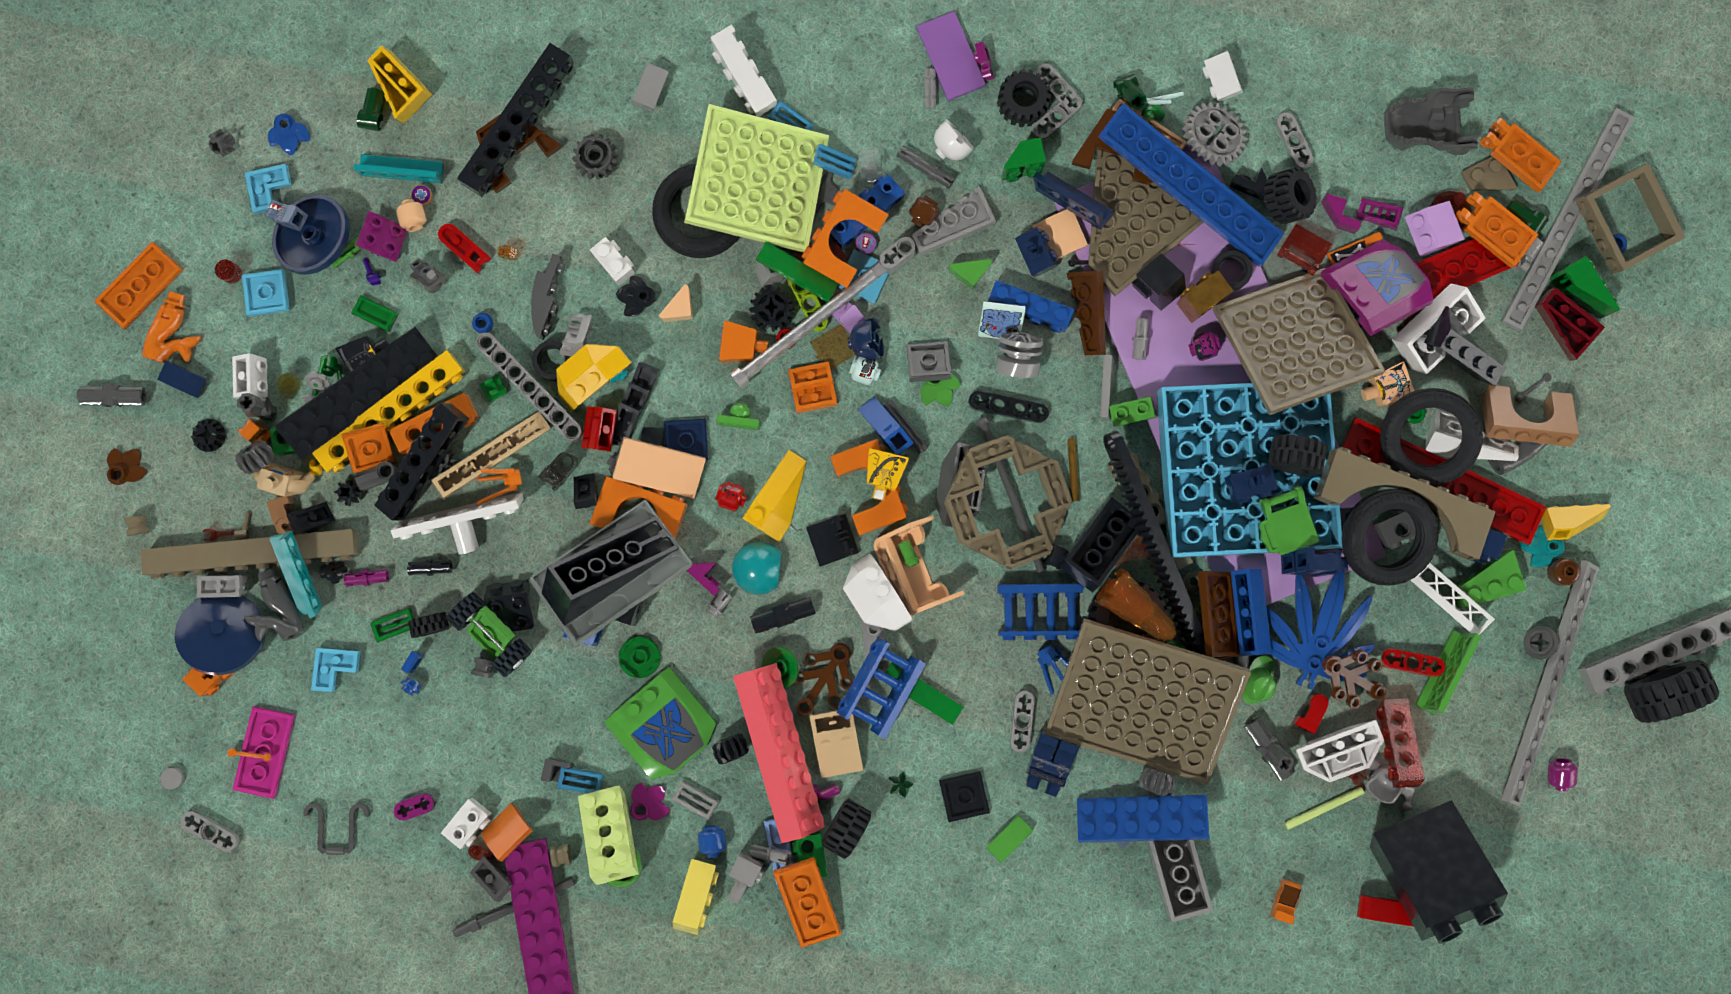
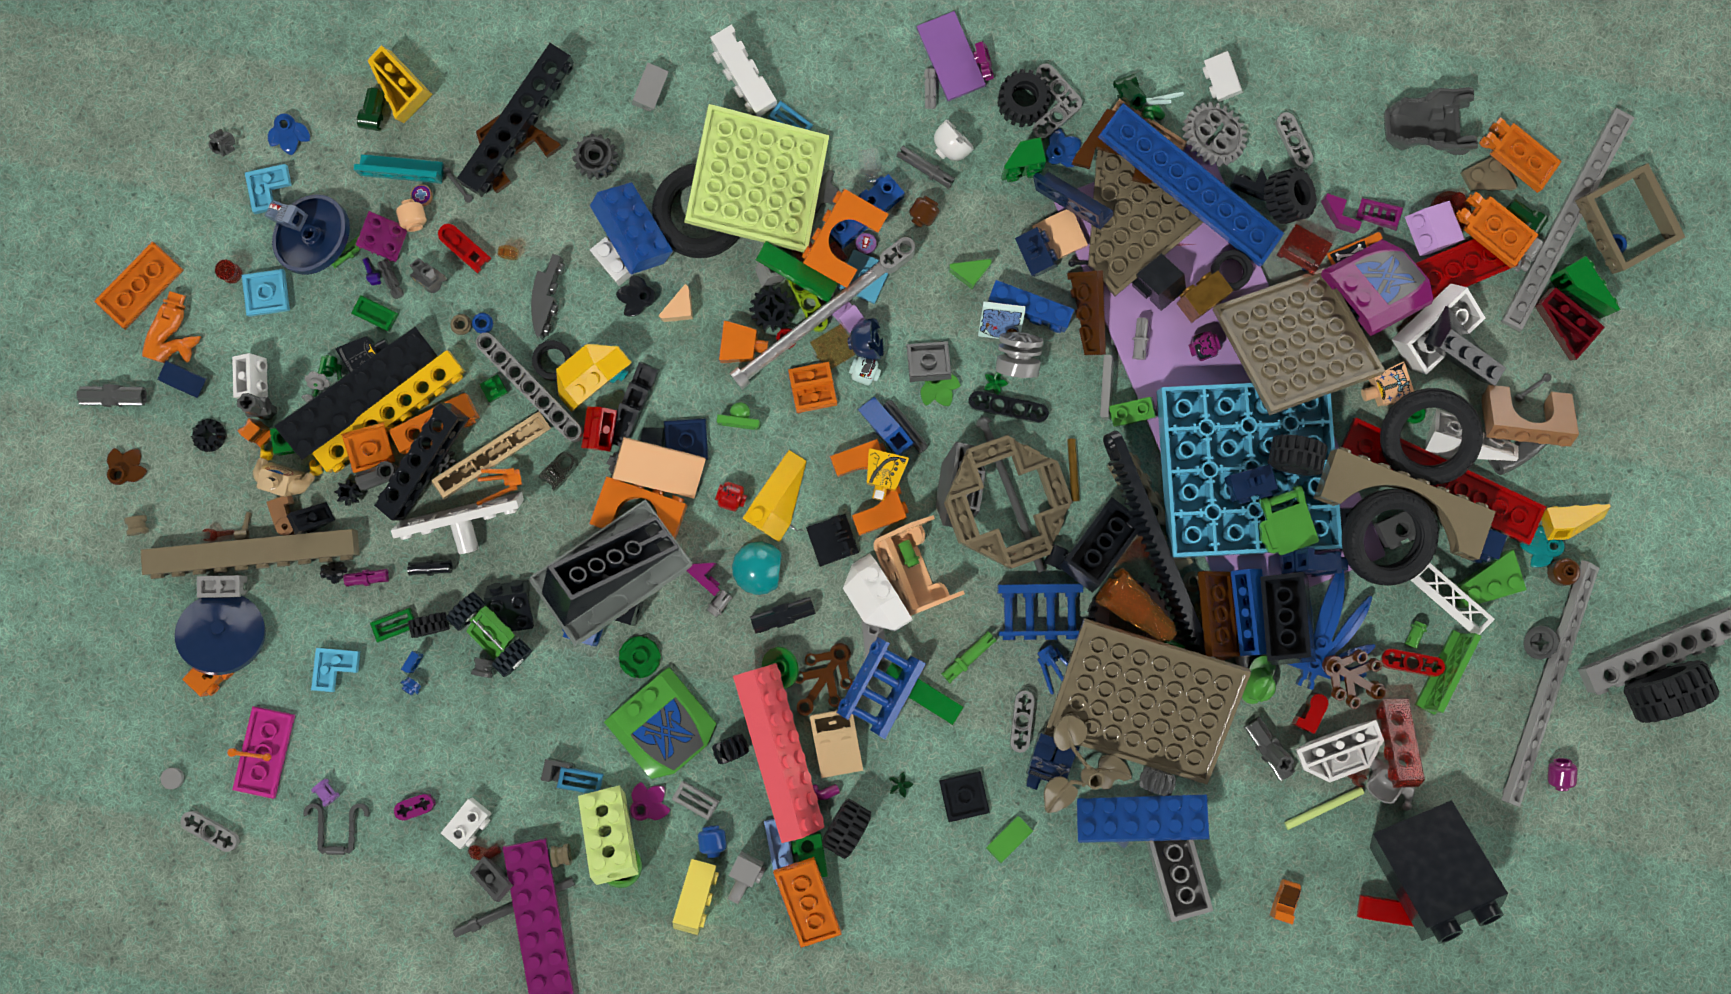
(254, 457): dark grey gear -> none
(279, 600): dark grey piece -> none
(288, 384): clear yellow tile -> none
(296, 573): teal fence -> none
(325, 792): none -> medium lavender bush
(390, 279): none -> dark grey axle
(454, 324): none -> dark tan plate
(468, 198): none -> dark grey hinge
(506, 832): orange slope -> none
(577, 335): light grey hinge -> none
(585, 491): black slope -> none
(631, 228): none -> blue brick
(771, 854): light grey axle -> none
(821, 149): dark azure tile -> none
(961, 220): light grey wing -> none
(968, 657): none -> bright green pin
(994, 383): none -> green plant
(1060, 792): none -> dark tan plant
(1065, 146): none -> blue plate
(1288, 618): none -> black brick
(1415, 634): none -> bright green pin

